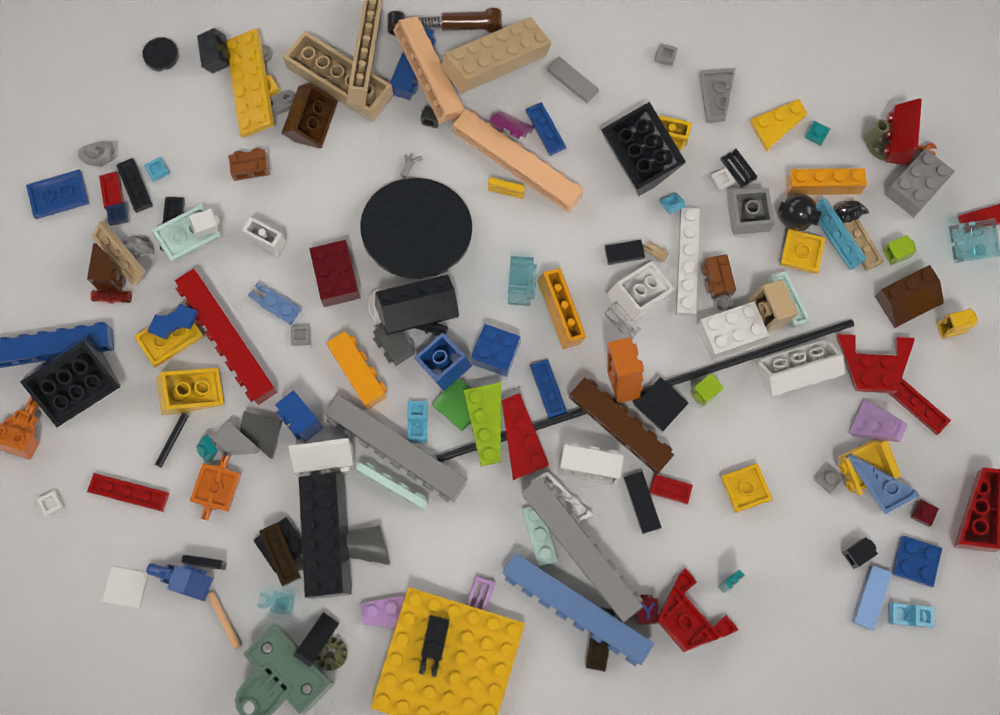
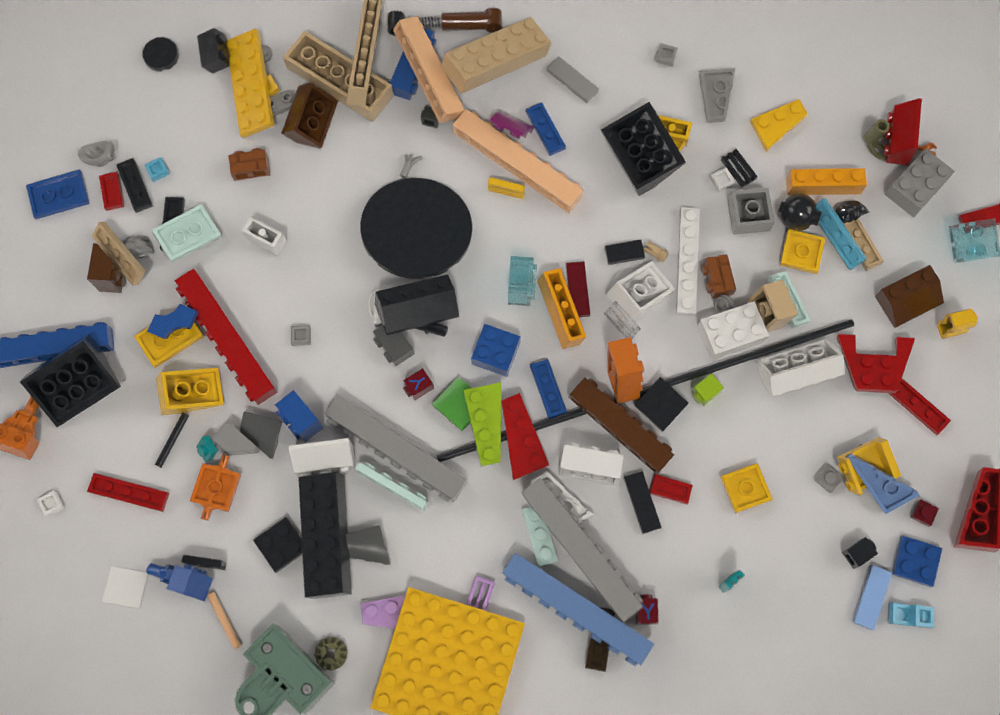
(111, 296): clear red pin -> none
(117, 214): dark blue plate -> none
(204, 223): white brick -> none
(276, 304): medium blue hinge -> none
(279, 603): clear light blue plate -> none
(280, 554): dark brown plate -> none
(316, 639): black tile -> none
(334, 273): dark red brick -> none
(356, 370): light orange brick -> none
(417, 421): medium azure slope -> none
(418, 384): none -> dark red brick
(434, 642): black hinge -> none
(443, 361): blue brick -> none
(578, 287): none -> dark red tile
(672, 203): medium azure tile -> none
(684, 621): red wing -> none
(817, 133): teal plate -> none
(877, 424): lavender wing -> none
(899, 250): lime brick -> none

